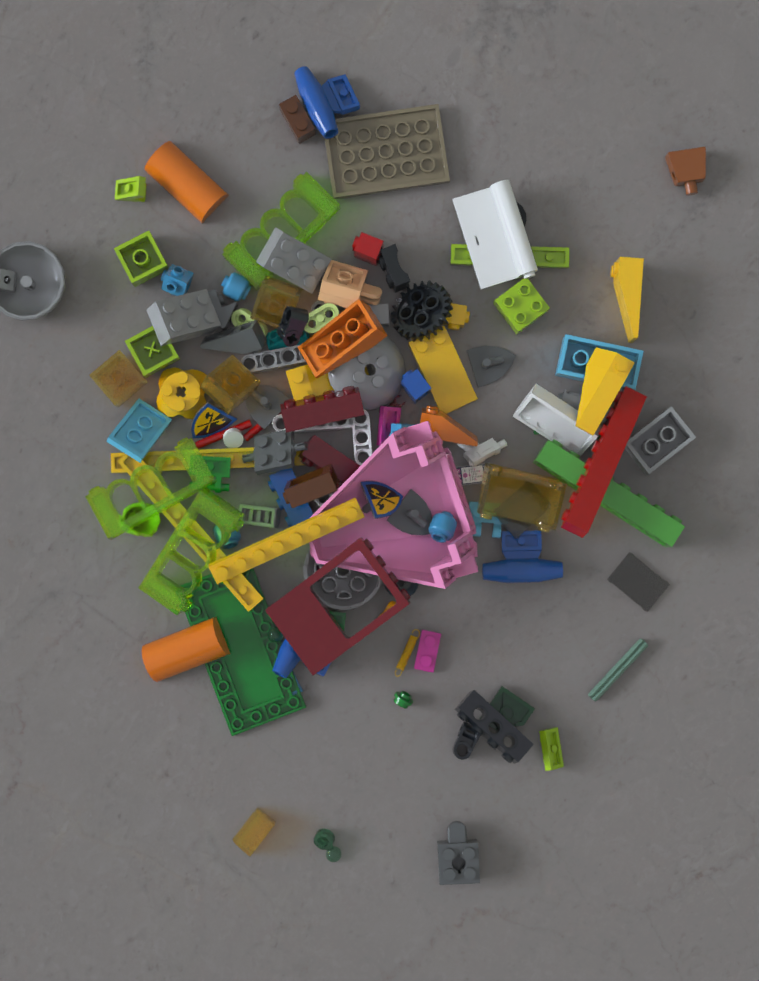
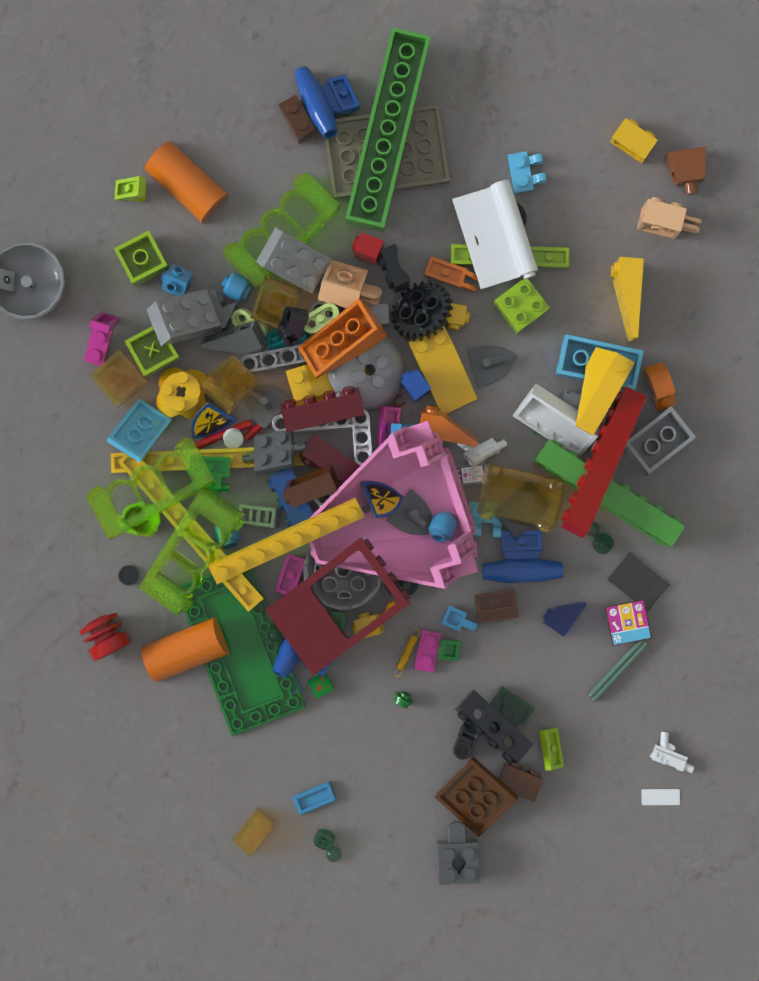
(100, 337): none -> dark pink bracket
(105, 636): none -> red wheel
(128, 575): none -> black piece
(290, 574): none -> dark pink plate
(314, 798): none -> dark azure tile
(321, 685): none -> green slope
(364, 620): none -> yellow brick
(388, 129): none -> bright green brick
(449, 274): none -> orange hinge
(449, 649): none -> green plate
(456, 619): none -> dark azure plate
(476, 796): none -> reddish brown plate
(496, 606): none -> reddish brown plate
(520, 171): none -> medium azure plate
(520, 781): none -> reddish brown brick
(562, 617): none -> clear blue slope
(600, 538): none -> clear green plate
(628, 622): none -> piece
(634, 140): none -> yellow brick
(660, 796): none -> white sticker
(661, 385): none -> orange brick
(665, 755): none -> white piece
(666, 219): none -> light nougat brick

